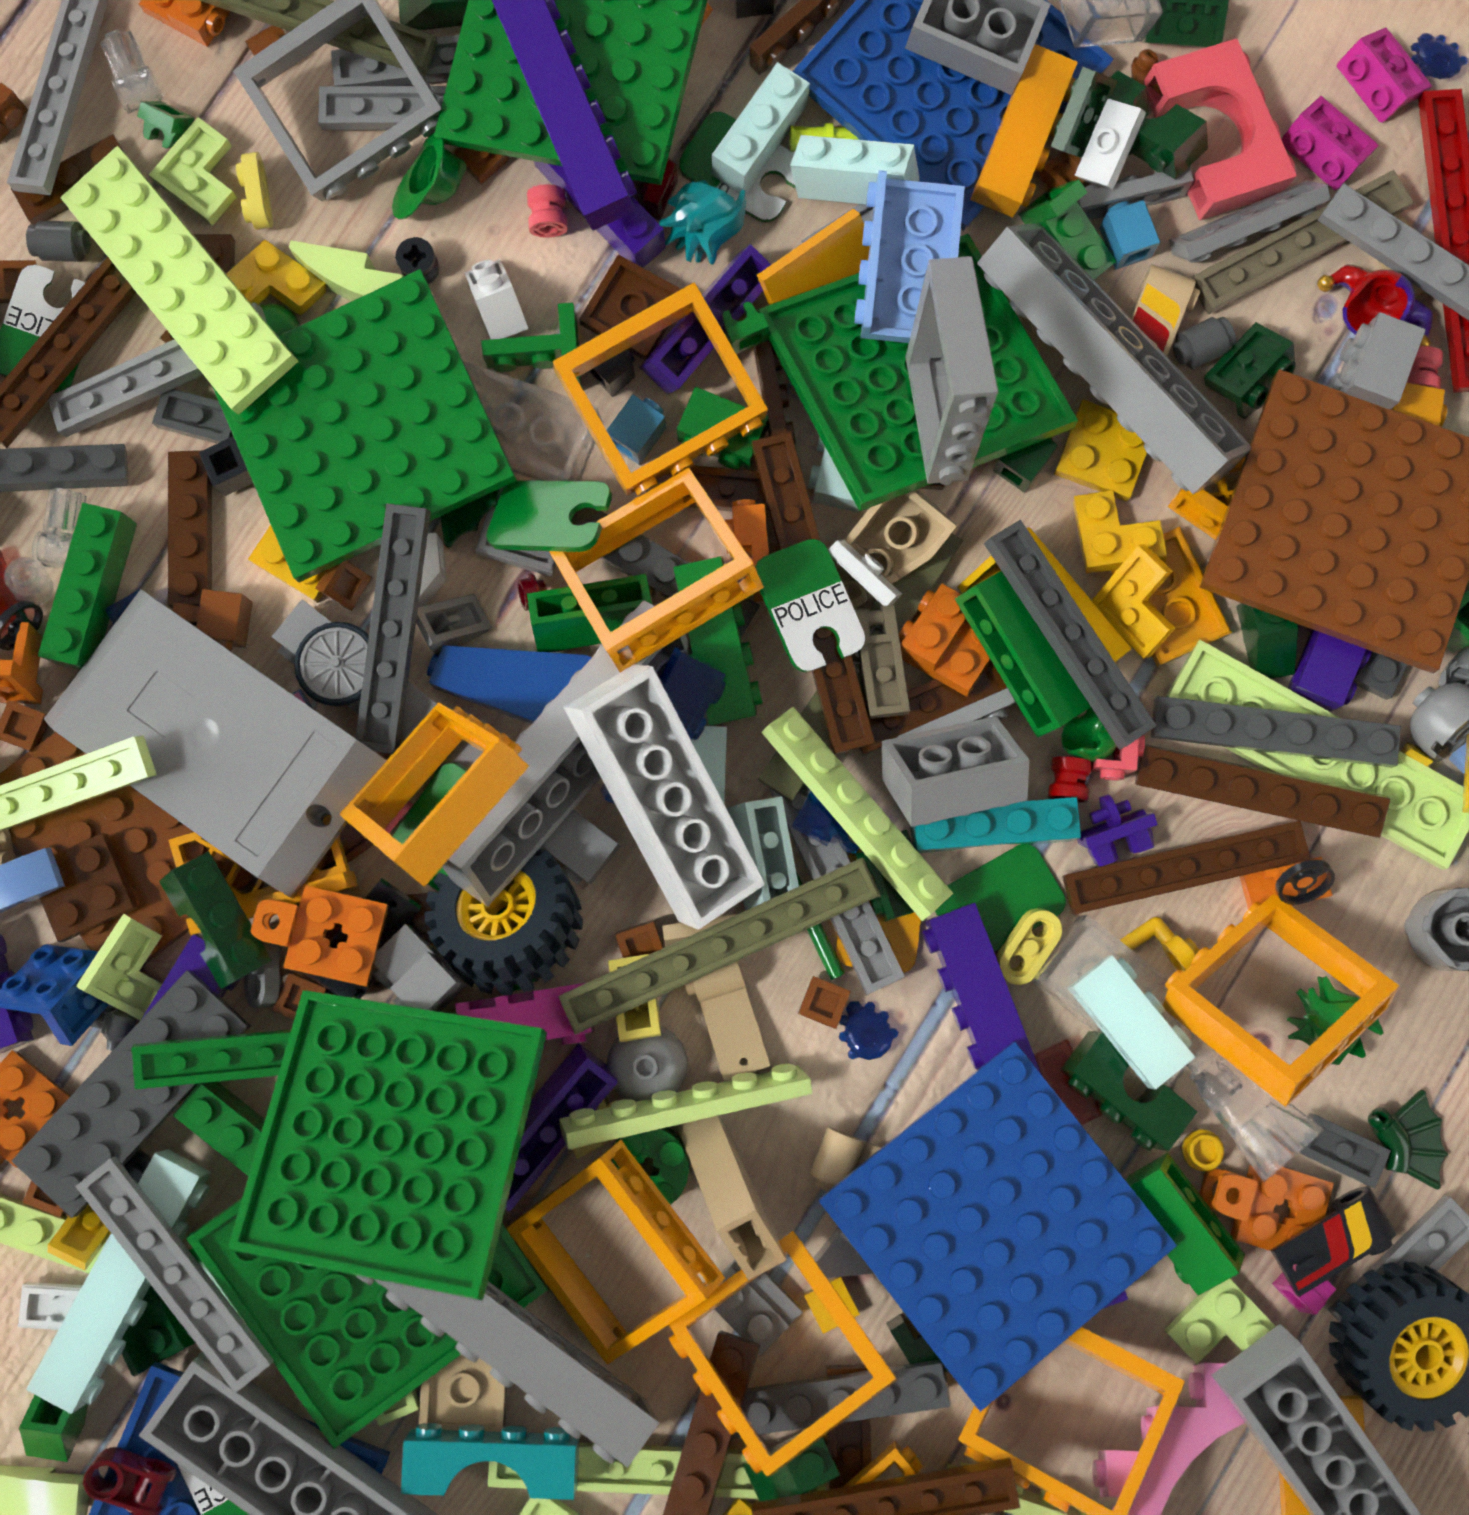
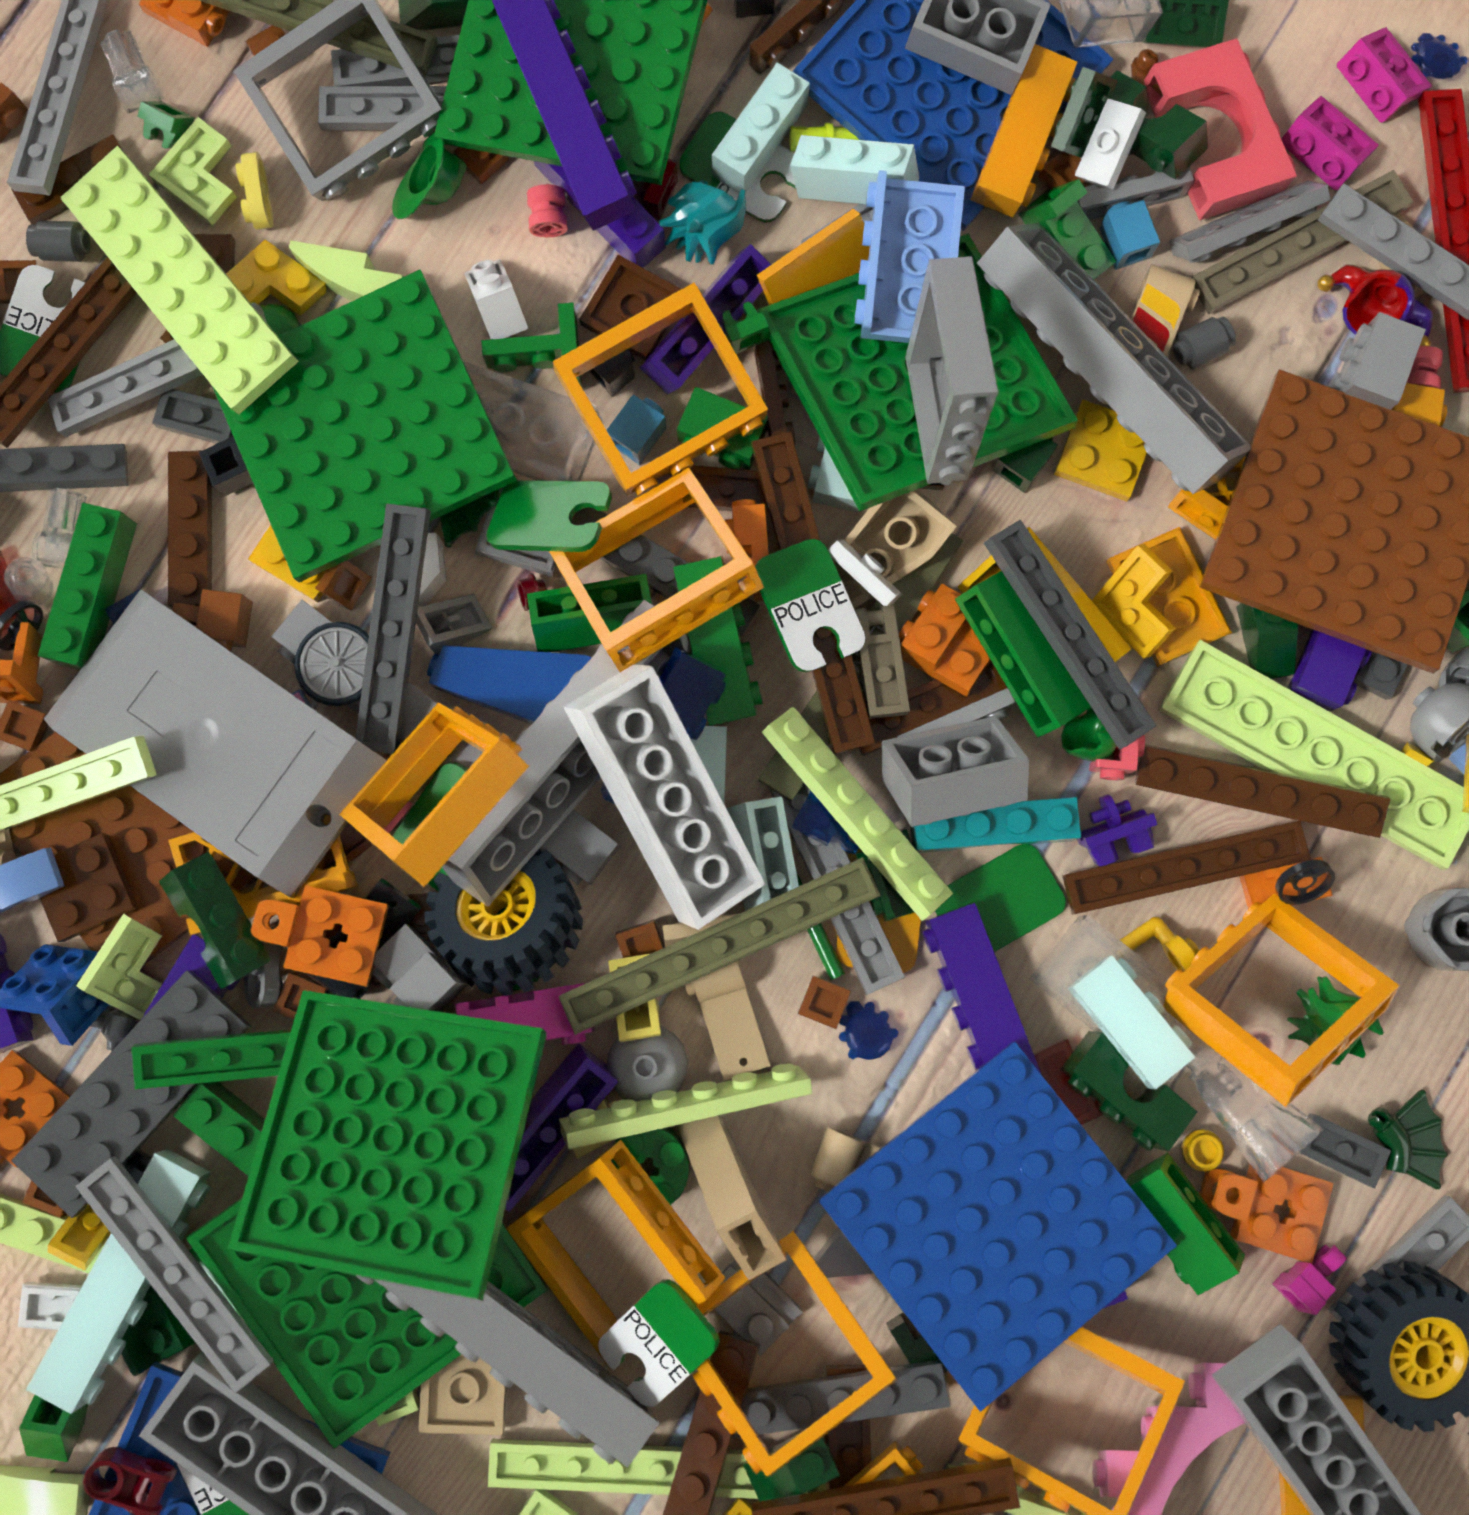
(424, 260): black wheel -> none
(542, 1460): teal arch -> none
(666, 1335): none -> piece
(819, 1311): yellow tile -> none
(1031, 948): light yellow plate -> none
(1070, 778): red wheel -> none
(1102, 538): yellow plate -> none
(1215, 1315): yellowish green plate -> none
(1249, 368): dark green bracket -> none
(1276, 731): dark grey plate -> none
(1335, 1241): black door -> none

